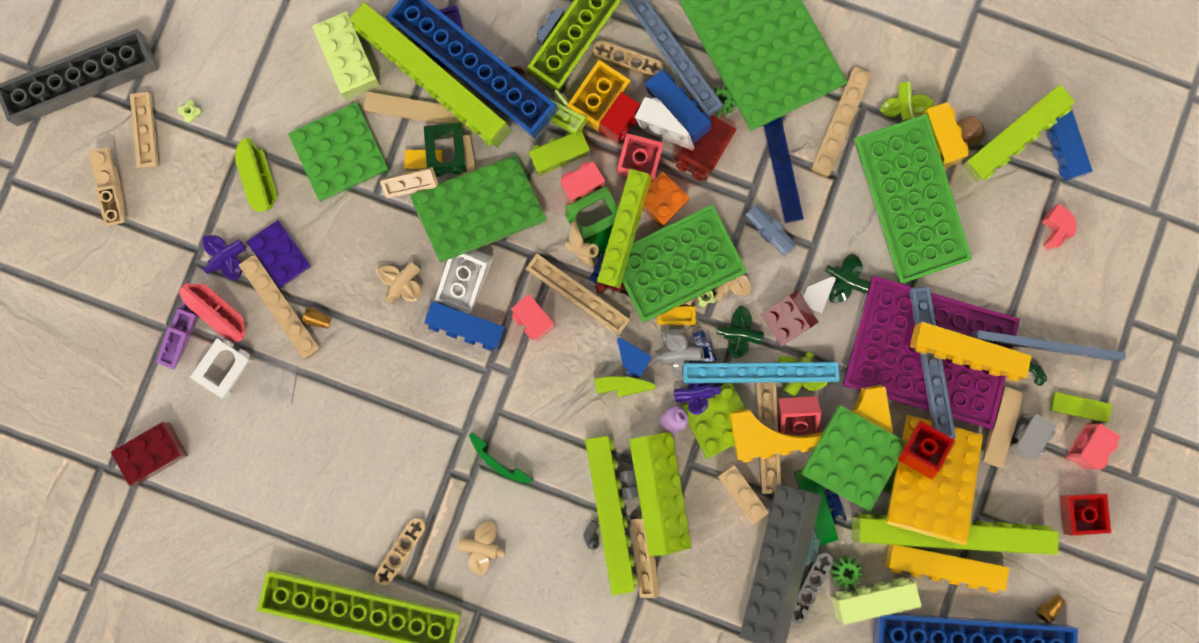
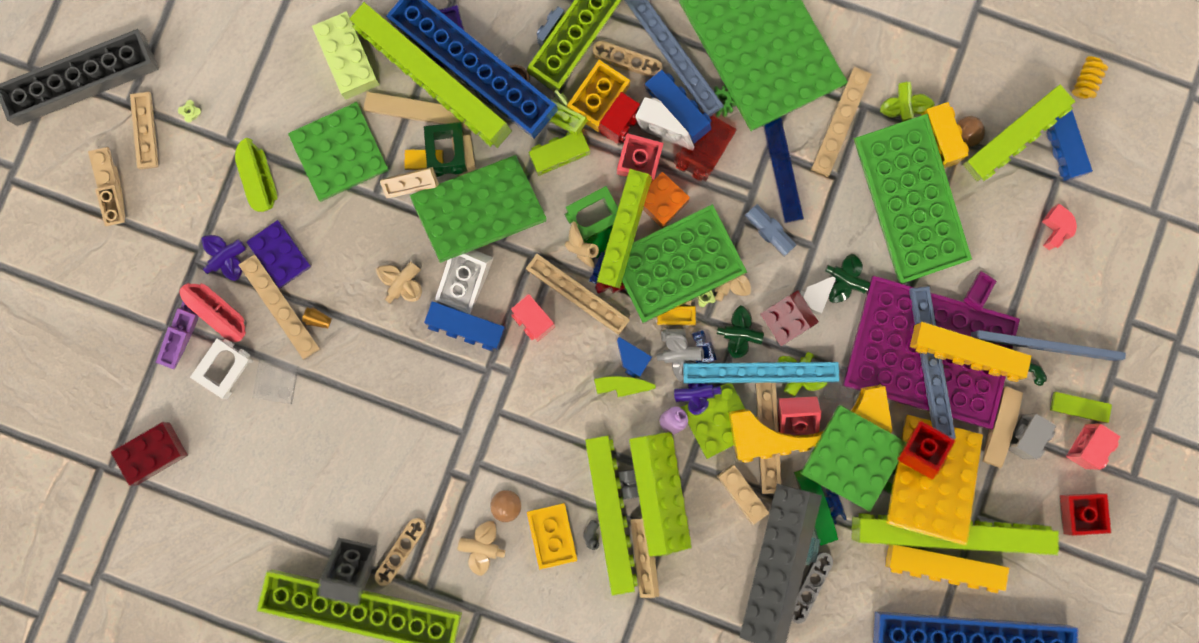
(347, 571): none -> dark grey brick
(480, 445): green slope -> none
(505, 506): none -> medium nougat piece
(552, 536): none -> yellow plate
(582, 182): coral brick -> none
(850, 565): bright green gear -> none
(875, 600): yellowish green brick -> none
(979, 290): none -> magenta tile
(1050, 609): pearl gold cone -> none
(1090, 78): none -> yellow piece

